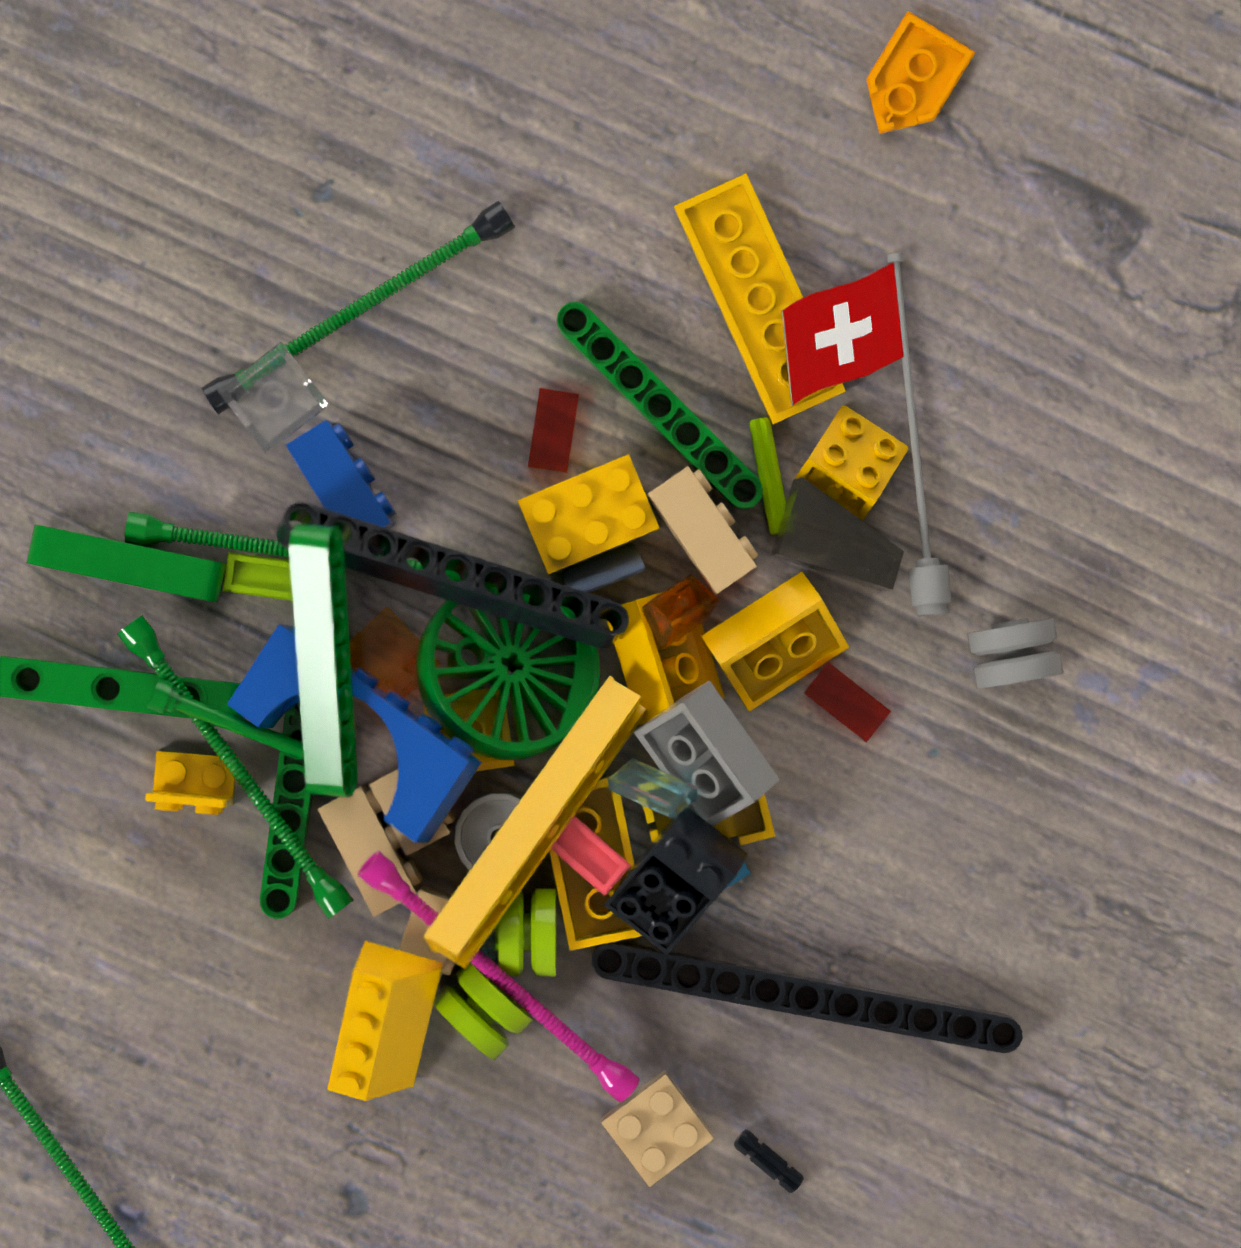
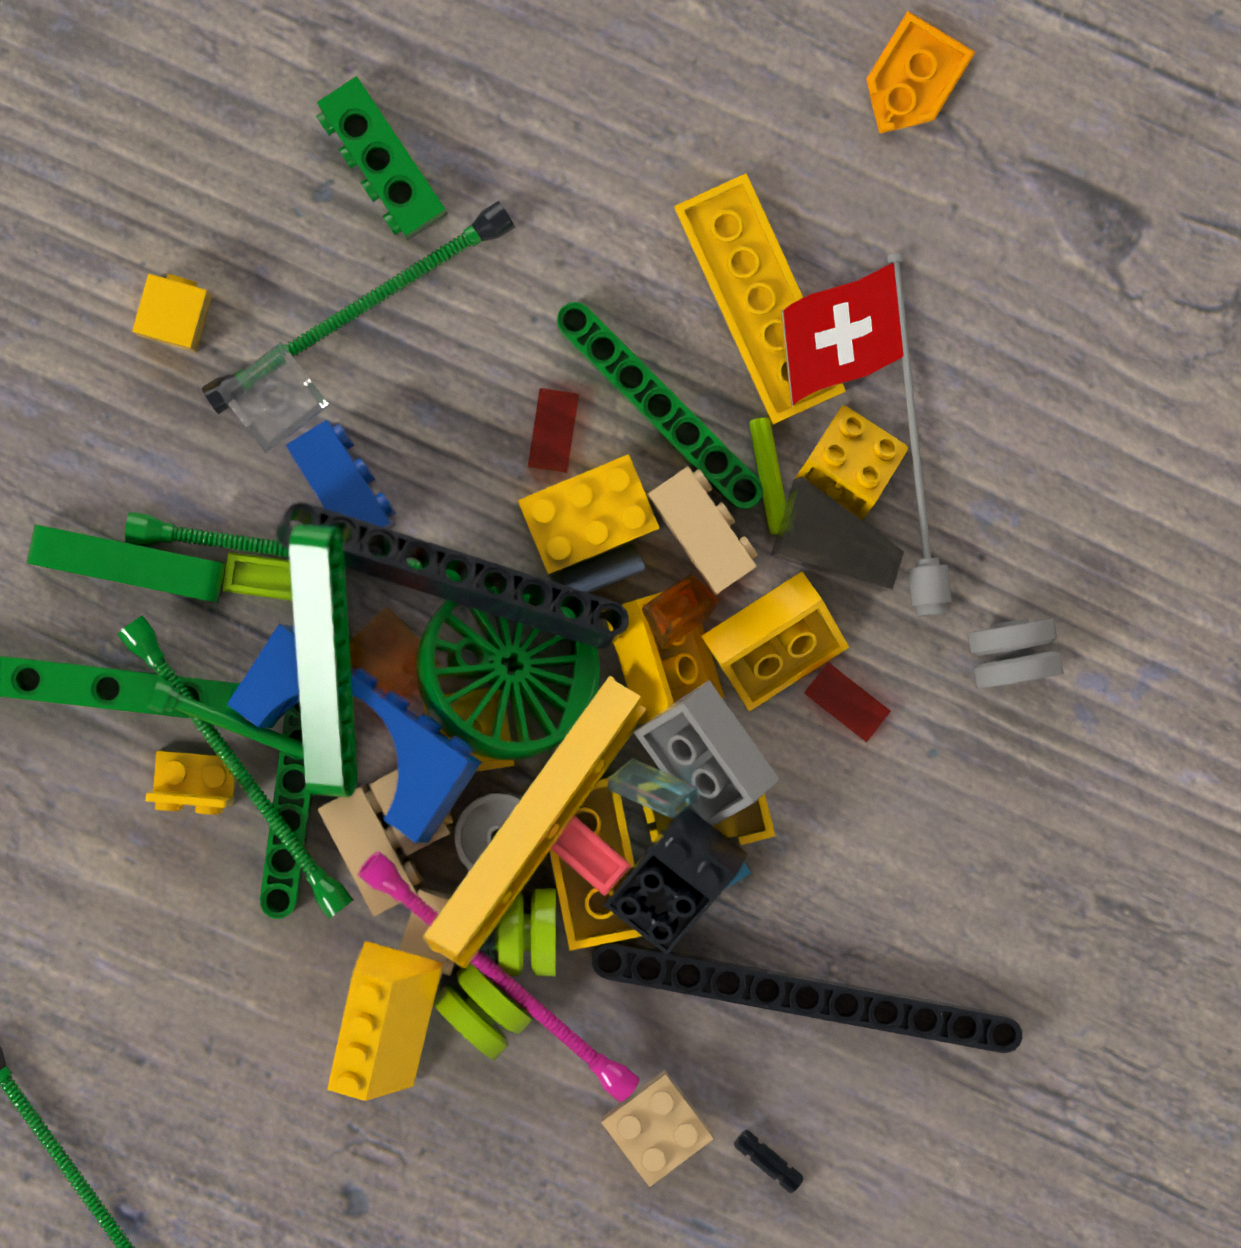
(172, 311): none -> yellow head
(352, 102): none -> green brick

